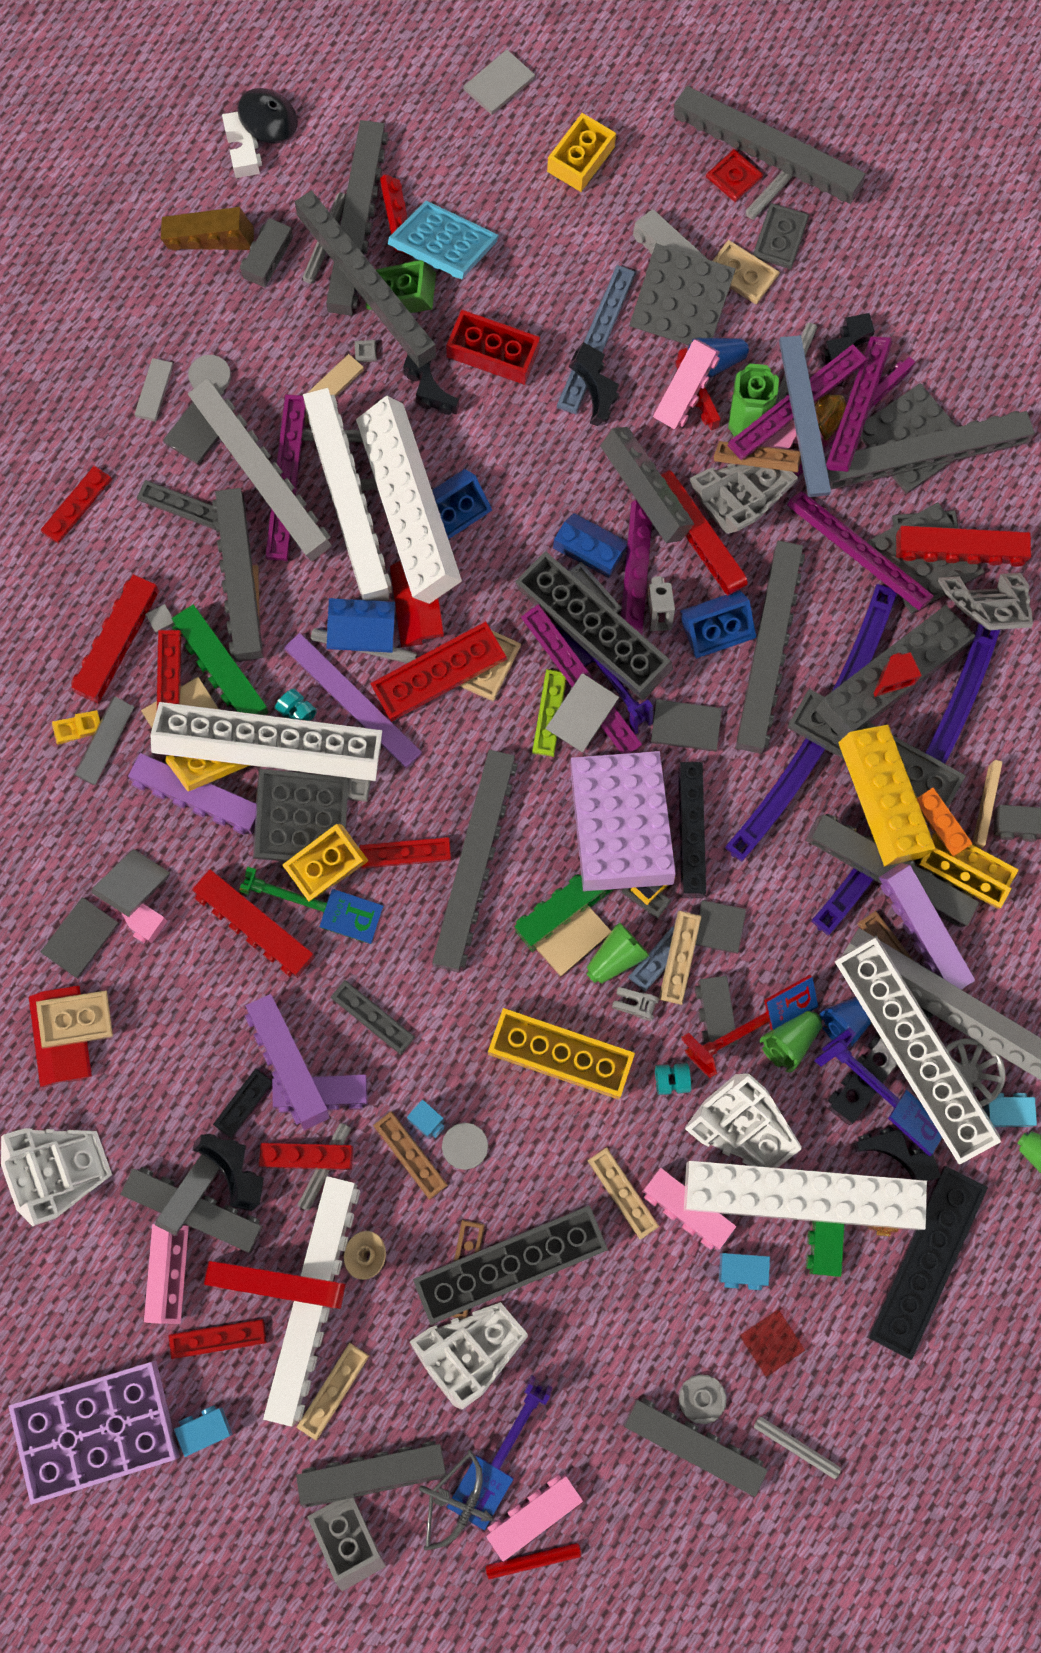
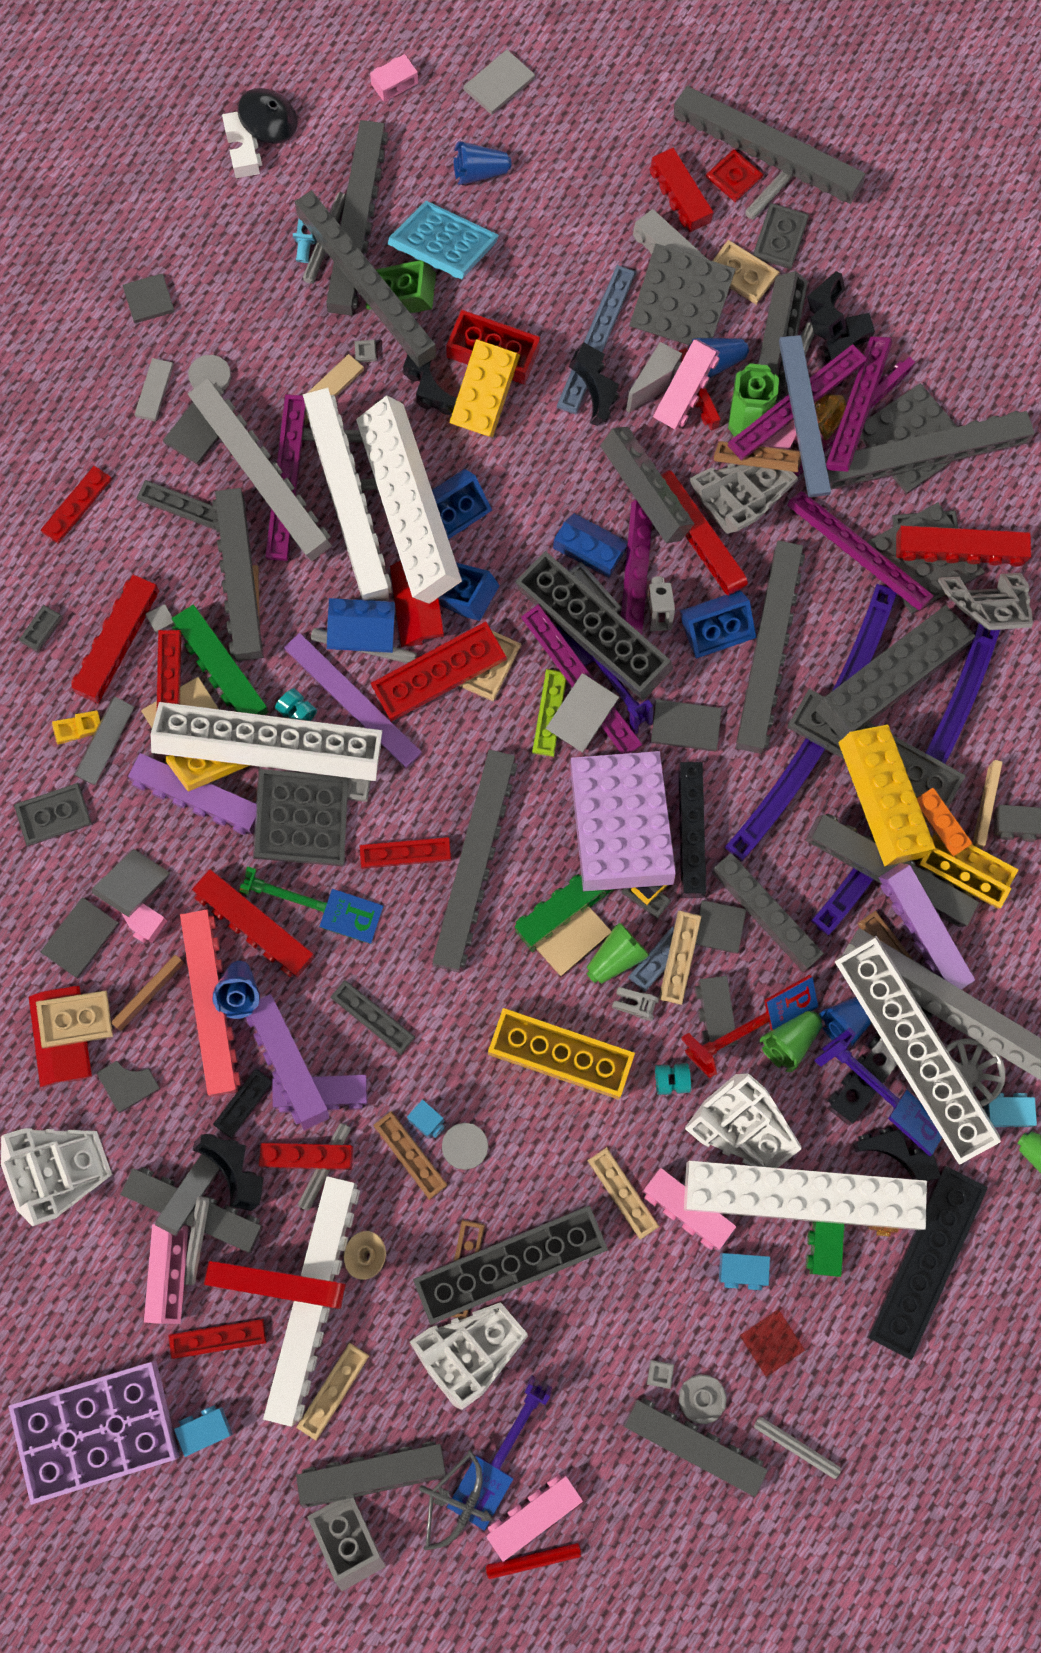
(40, 628): none -> dark grey plate
(52, 814): none -> dark grey tile
(127, 1086): none -> dark grey tile
(147, 992): none -> medium nougat tile
(148, 298): none -> dark grey tile
(196, 1240): none -> light grey axle
(208, 230): pearl gold wedge -> none
(211, 1025): none -> coral brick
(236, 991): none -> blue cone
(266, 252): dark grey brick -> none
(304, 242): none -> medium azure bracket
(325, 862): yellow slope -> none
(394, 77): none -> bright pink brick
(394, 203): red plate -> none
(471, 595): none -> blue slope
(479, 163): none -> blue cone
(484, 388): none -> yellow brick
(581, 152): yellow brick -> none
(655, 376): none -> light grey slope
(660, 1374): none -> light grey tile
(681, 190): none -> red brick
(767, 912): none -> dark grey brick
(782, 321): none -> dark grey brick
(827, 320): none -> black arch
(897, 674): red slope -> none

